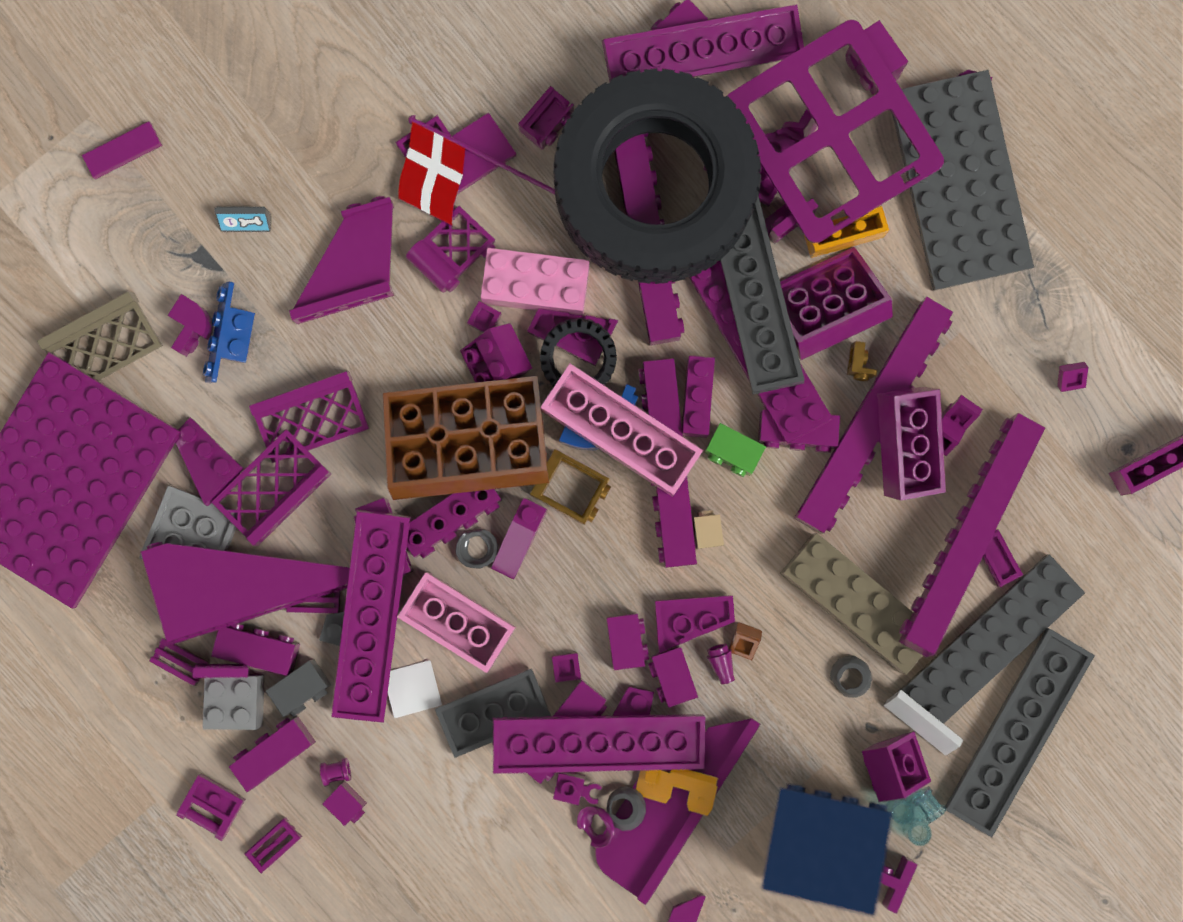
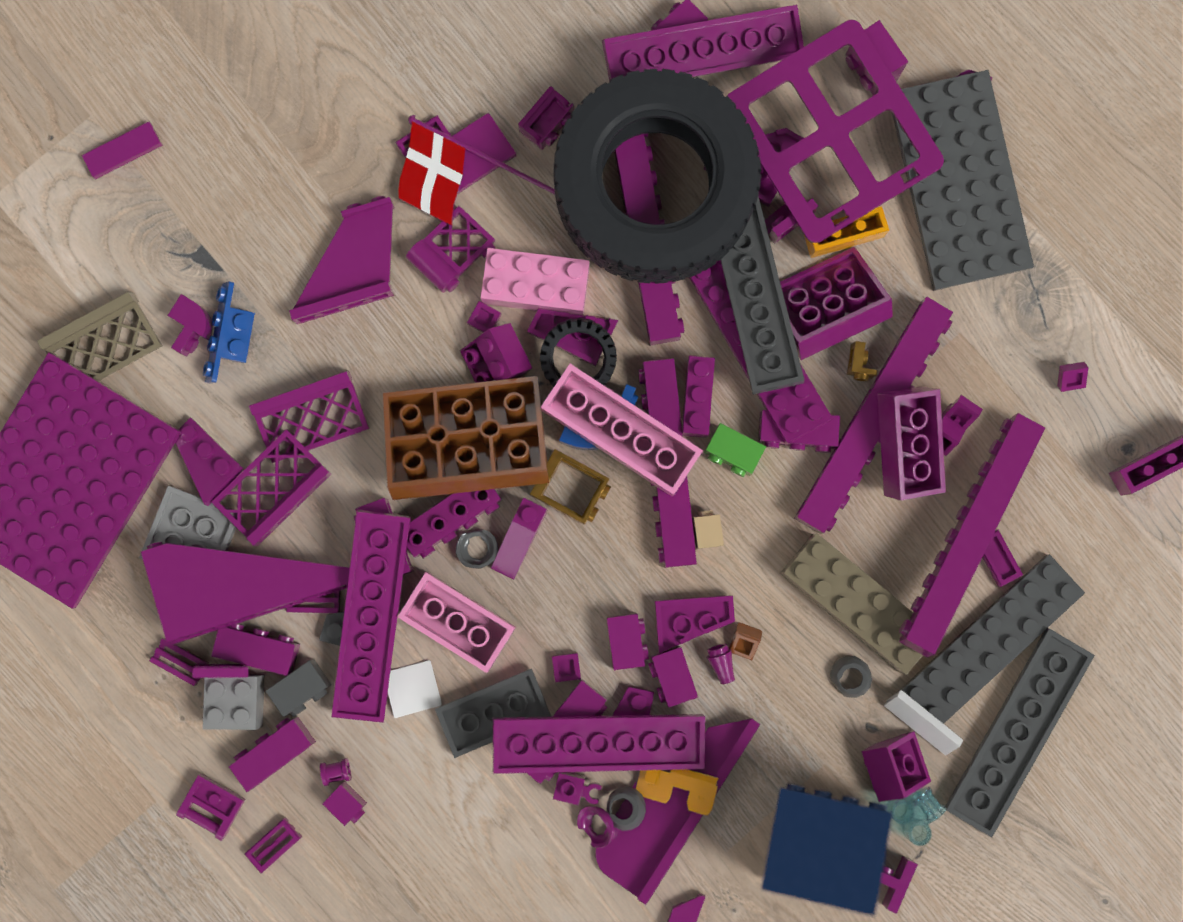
(243, 219): slope -> none
(804, 127): magenta tile -> none

